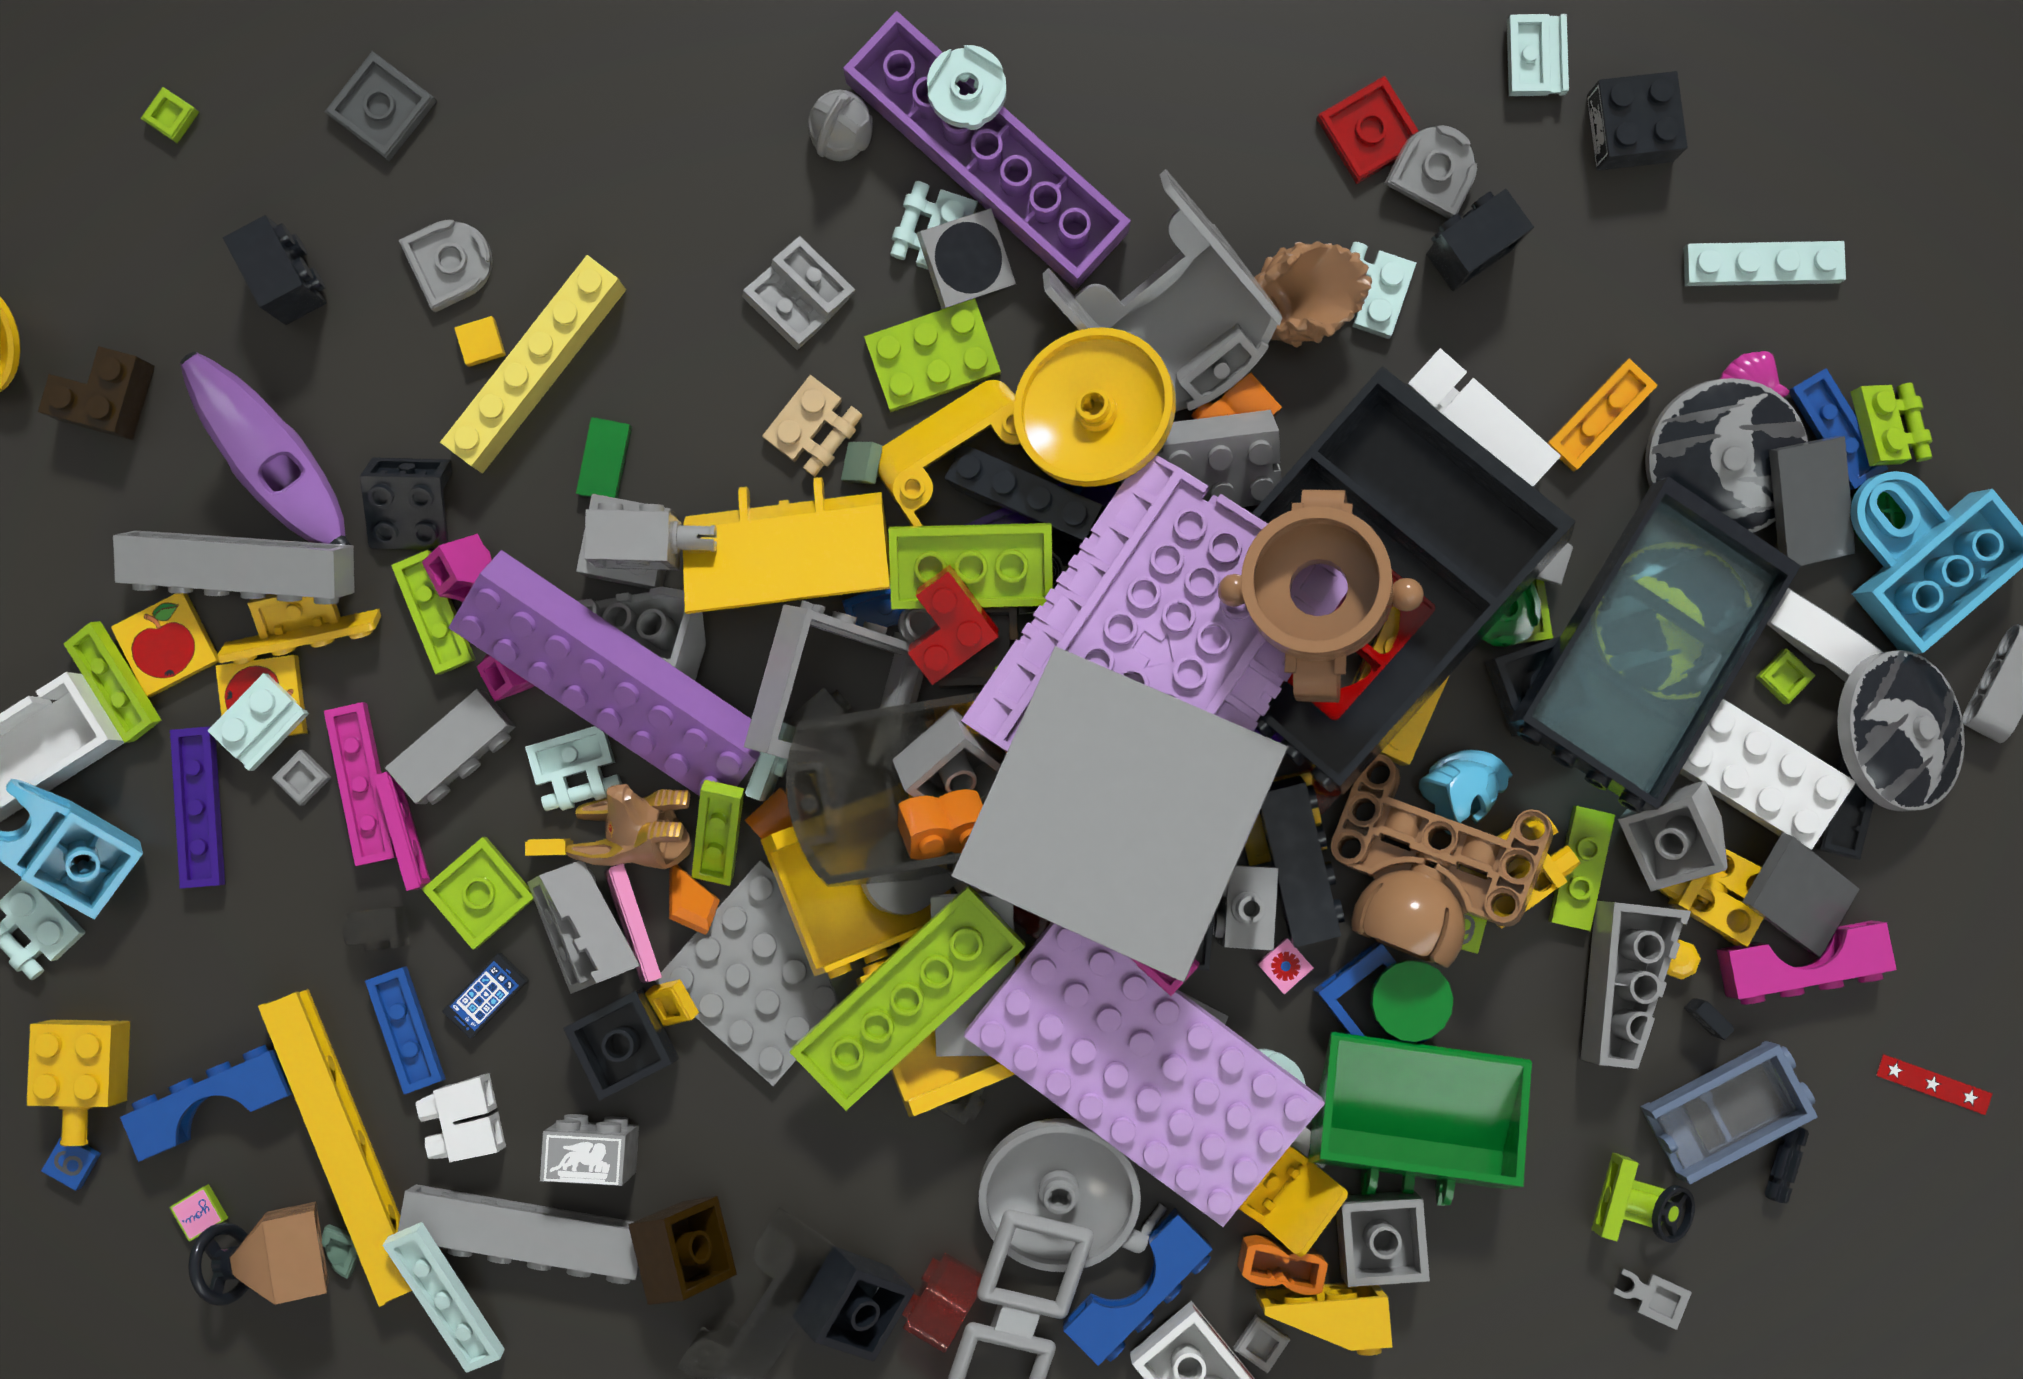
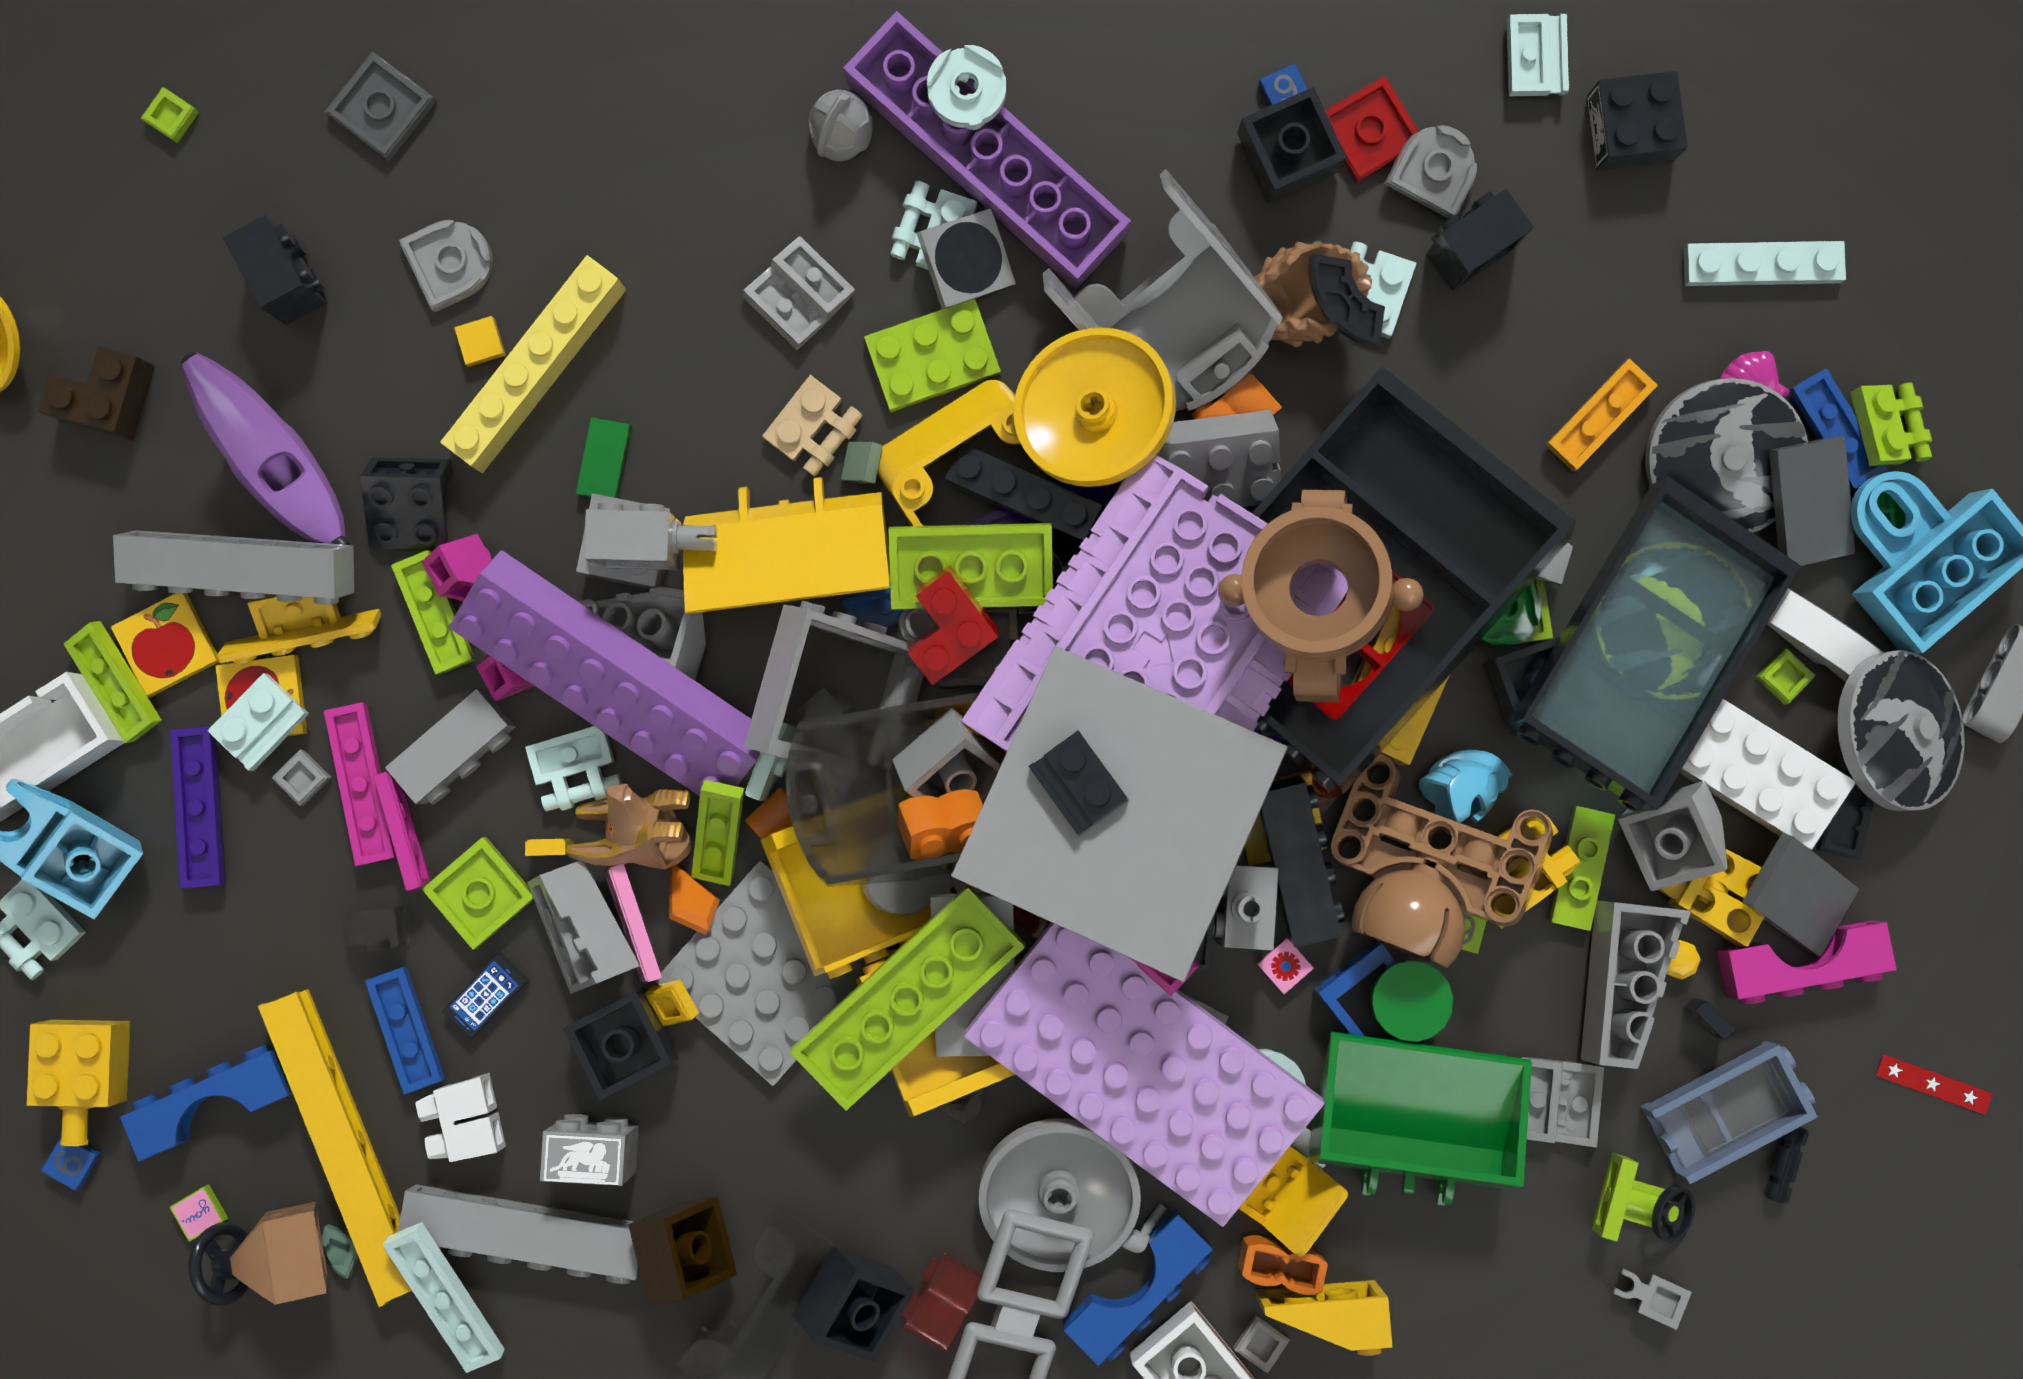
(1078, 783): none -> black plate
(1282, 84): none -> blue tile
(1291, 144): none -> black brick
(1342, 301): none -> black tile
(1382, 1239): light grey brick -> none
(1483, 418): white piece -> none
(1565, 1102): none -> light grey slope

